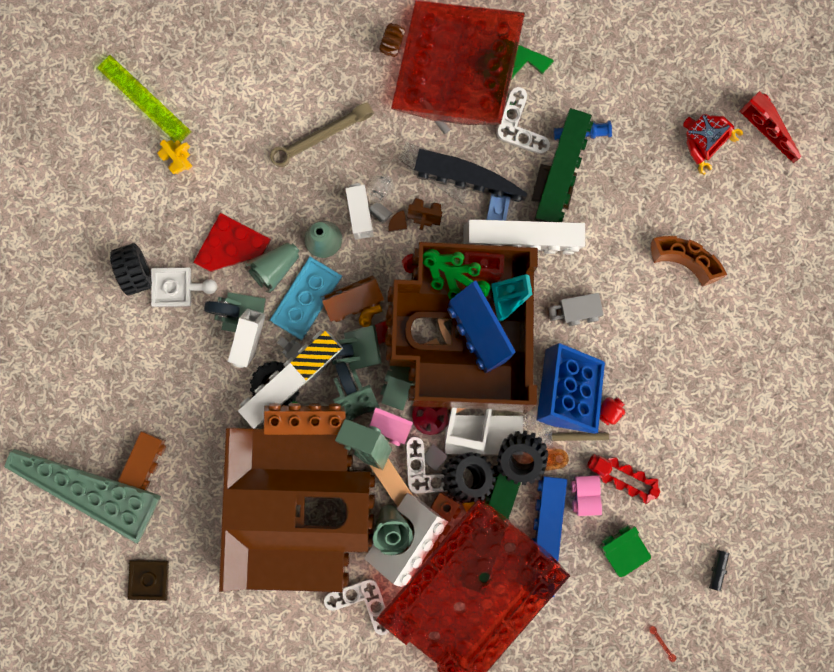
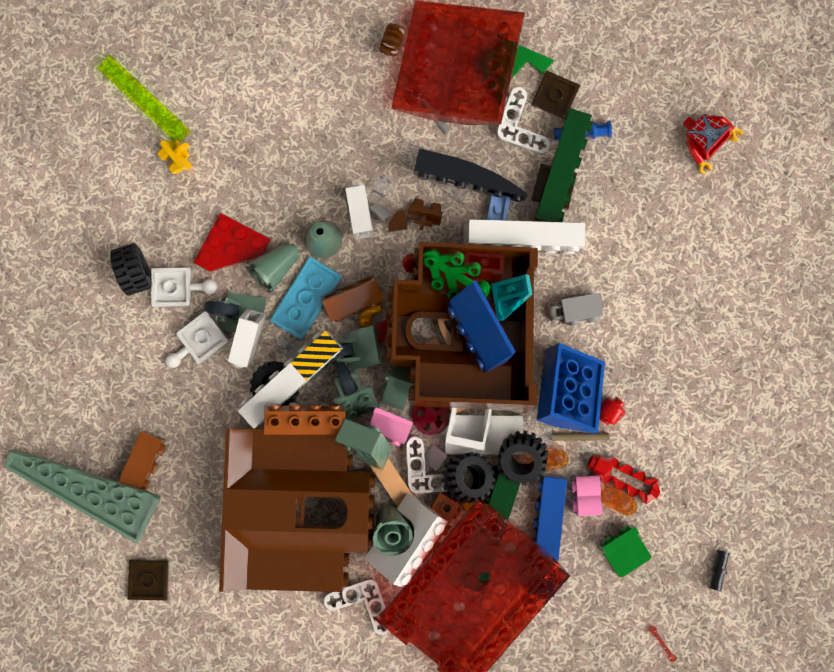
(201, 339): none -> white plate
(359, 114): dark tan piece -> none
(555, 94): none -> dark brown tile
(618, 500): none -> clear orange plate
(689, 254): dark orange brick -> none
(765, 118): red wedge -> none

